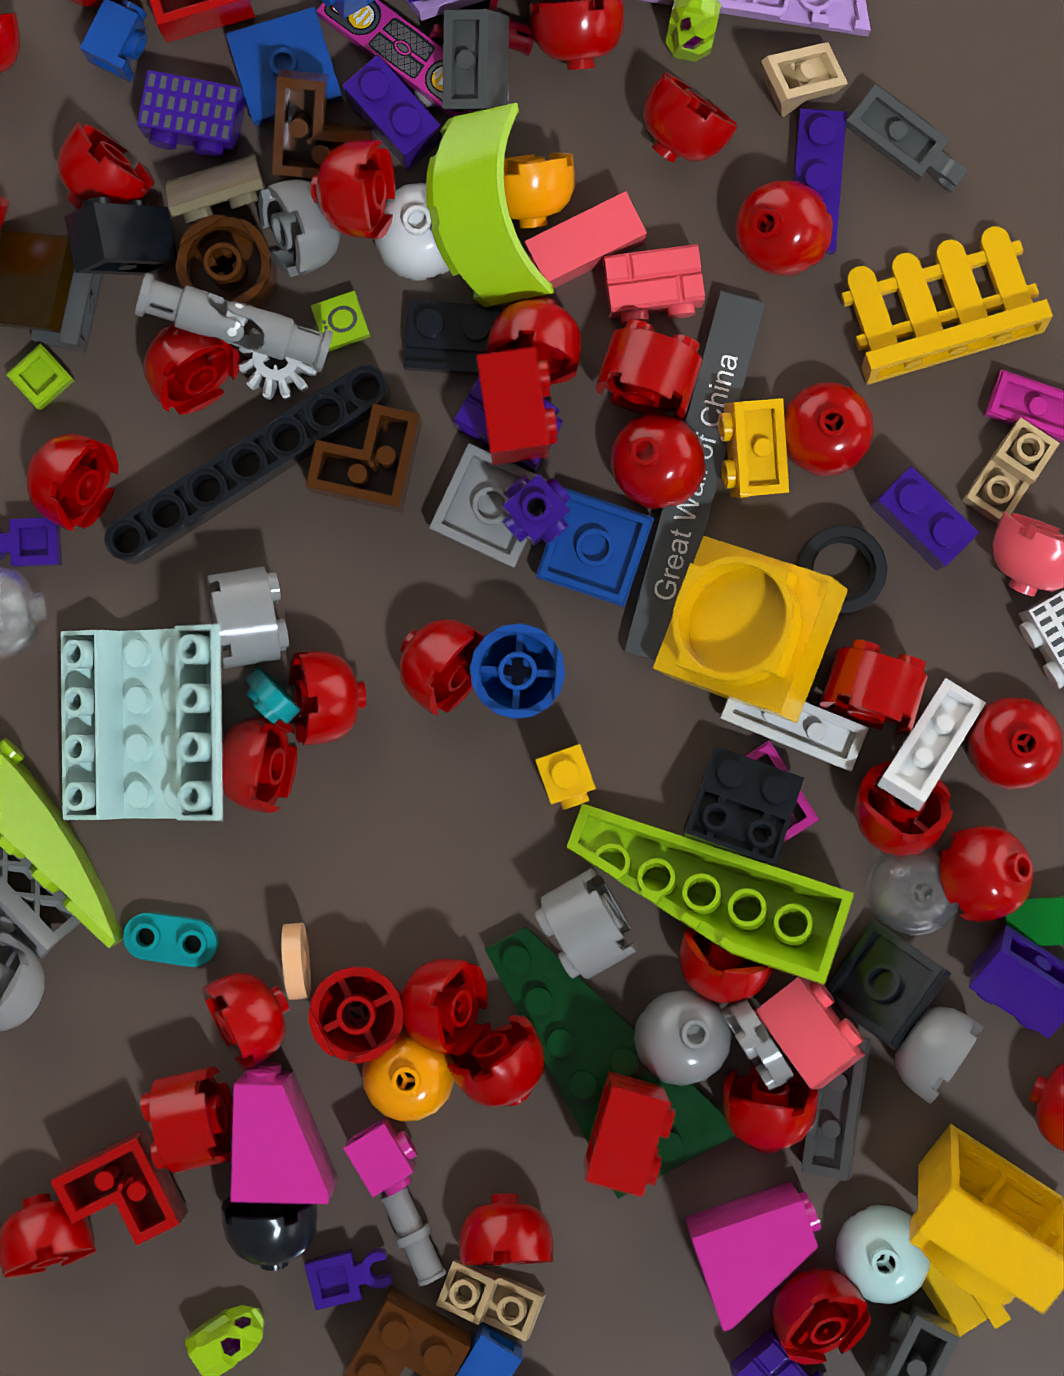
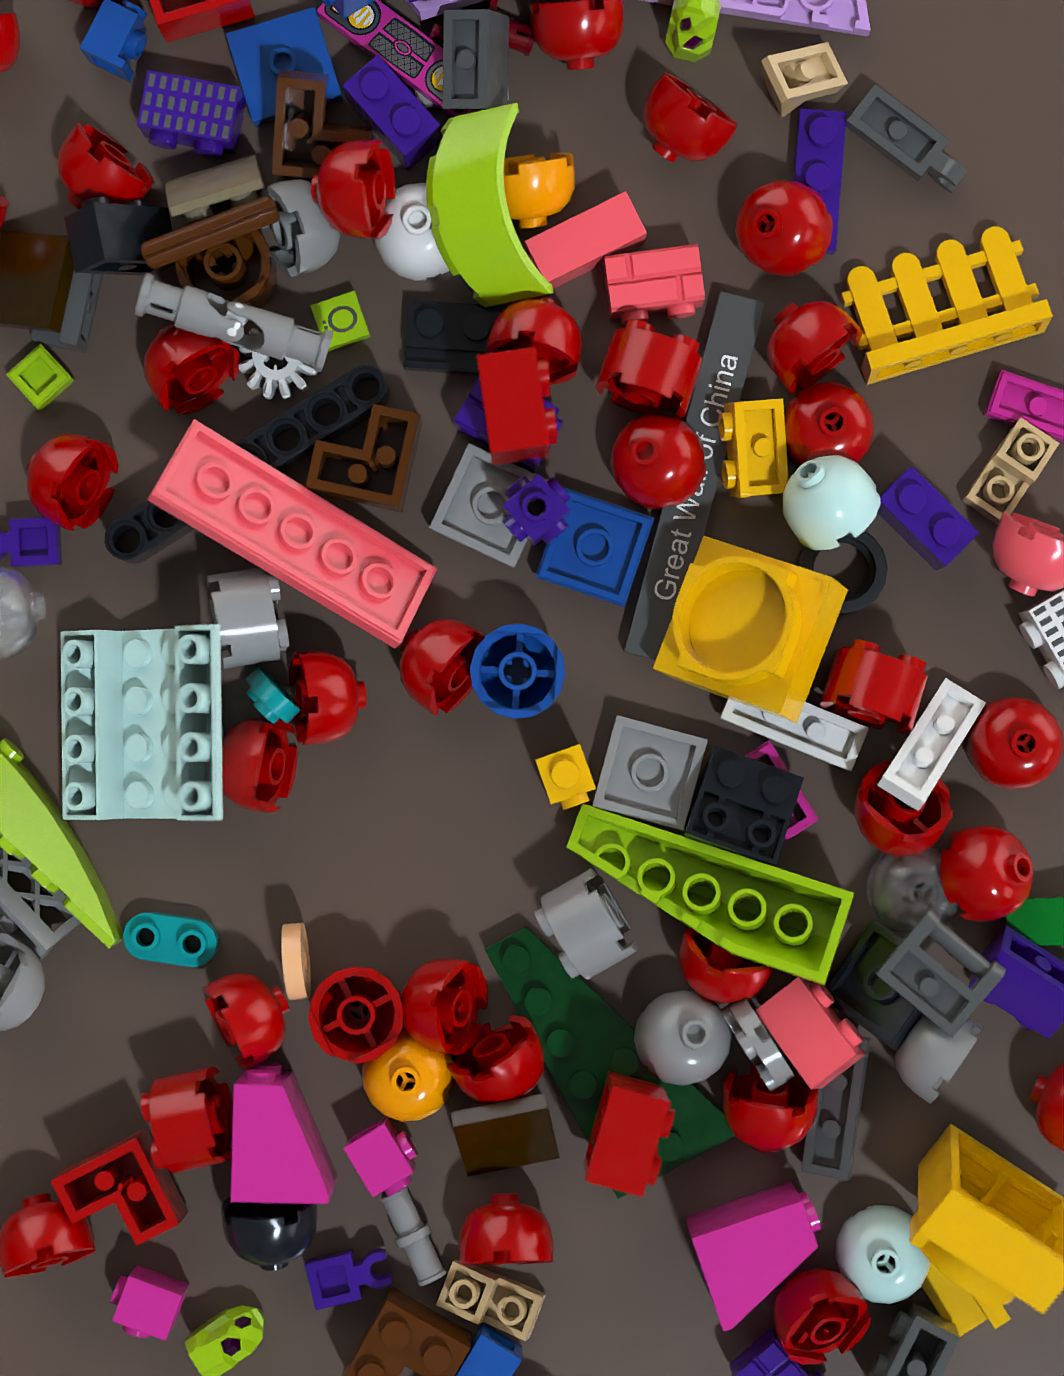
(148, 1303): none -> dark pink brick
(210, 232): none -> reddish brown axle
(293, 533): none -> coral tile
(505, 1134): none -> dark brown tile
(649, 772): none -> light grey plate
(809, 342): none -> red cylinder
(829, 501): none -> light aqua cylinder
(932, 986): none -> dark grey plate

